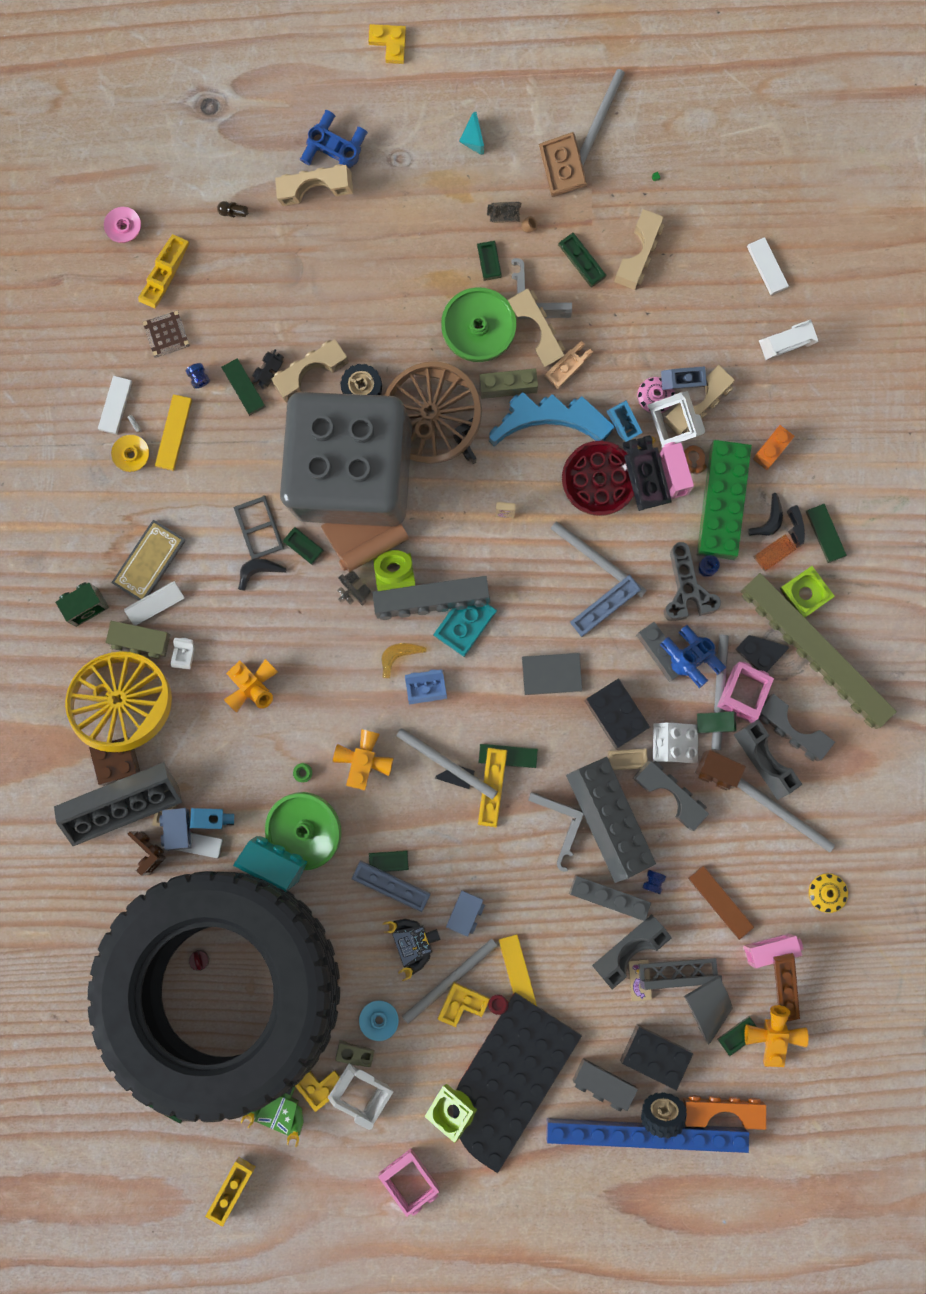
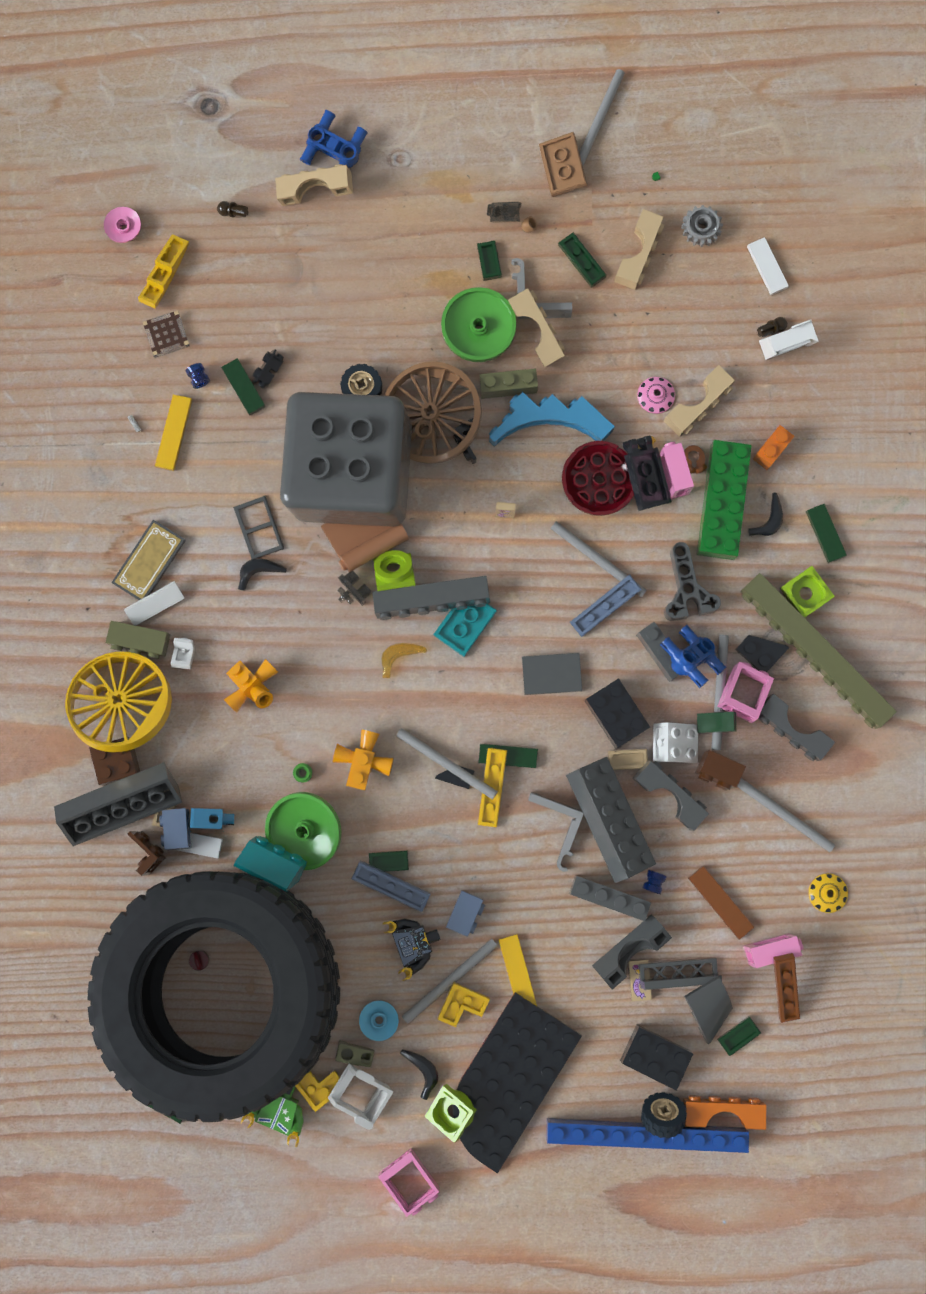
(81, 604): dark green brick -> none
(115, 405): white tile -> none
(122, 449): yellow dish -> none
(230, 1191): yellow brick -> none
(303, 546): dark green tile -> none
(329, 357): tan arch -> none
(392, 37): yellow plate -> none
(425, 686): medium blue bracket -> none
(427, 1068): none -> black piece
(472, 135): teal slope -> none
(498, 1004): dark red tile -> none
(567, 366): light nougat hinge -> none
(604, 1085): dark grey brick -> none
(624, 420): dark azure torso -> none
(683, 378): sand blue brick -> none
(693, 420): white piece -> none
(702, 216): none -> light grey gear
(705, 566): clear blue wheel -> none
(754, 742): dark grey arch -> none
(772, 327): none -> dark brown axle
(774, 552): clear orange tile -> none
(776, 1036): light orange brick -> none
(797, 532): black slope -> none

